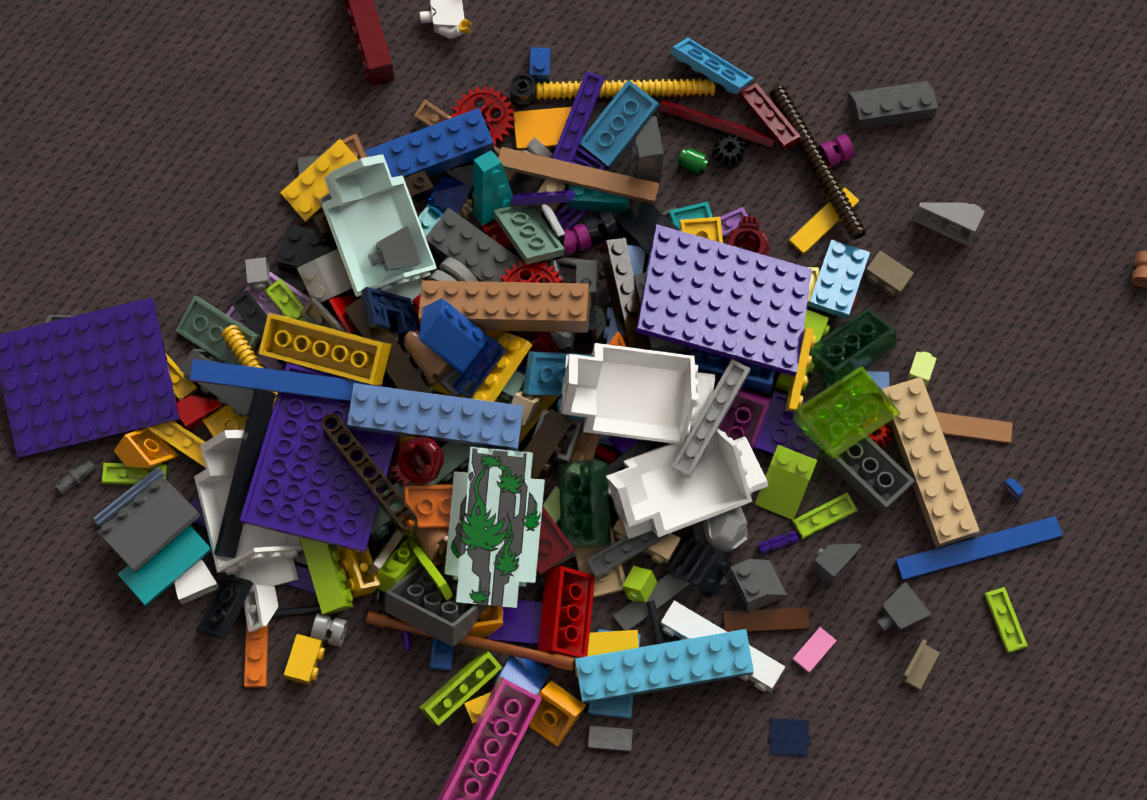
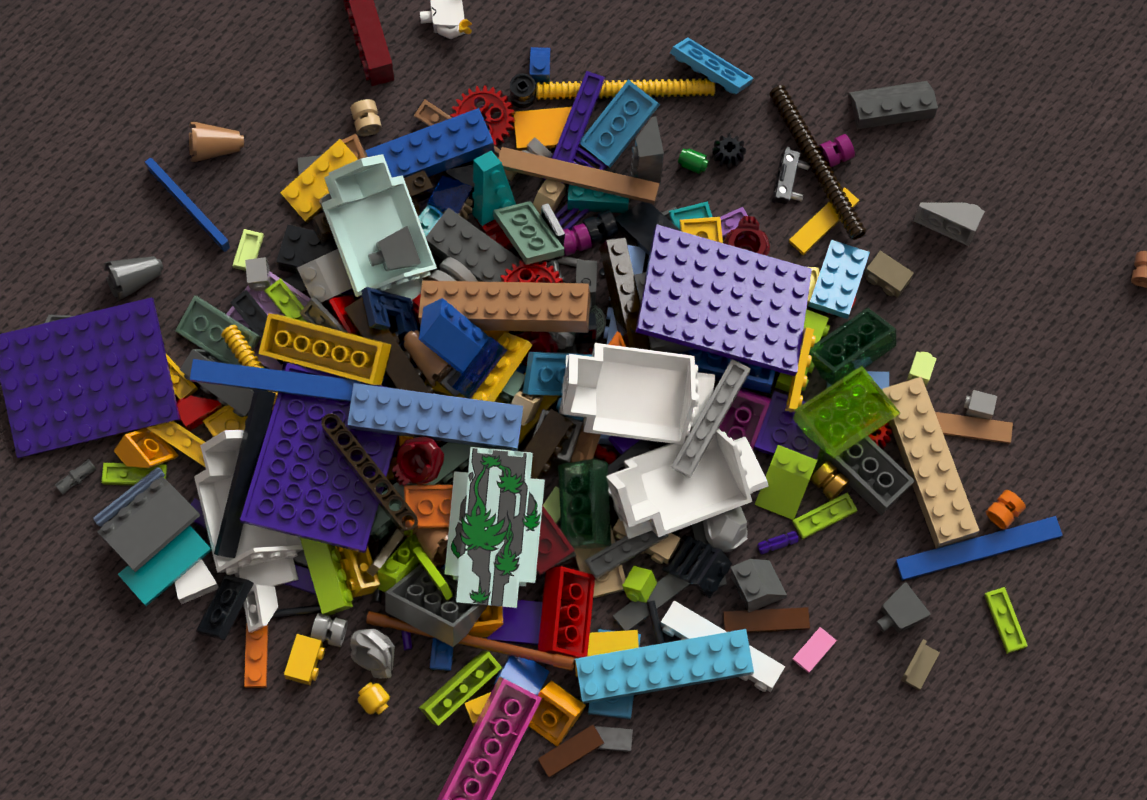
(131, 274): none -> dark grey cone
(187, 204): none -> blue tile
(212, 141): none -> medium nougat cone
(248, 248): none -> yellowish green tile
(366, 117): none -> tan wheel
(373, 652): none -> light grey helmet
(373, 698): none -> yellow head
(542, 197): dark purple tile -> none
(571, 751): none -> reddish brown tile
(717, 123): dark red tile -> none
(770, 116): dark red plate -> none
(785, 177): none -> piece
(789, 737): clear blue piece -> none
(829, 480): none -> pearl gold wheel
(833, 560): dark grey slope -> none
(980, 404): none -> light grey brick
(1007, 508): none -> orange wheel
(1013, 488): blue tile -> none

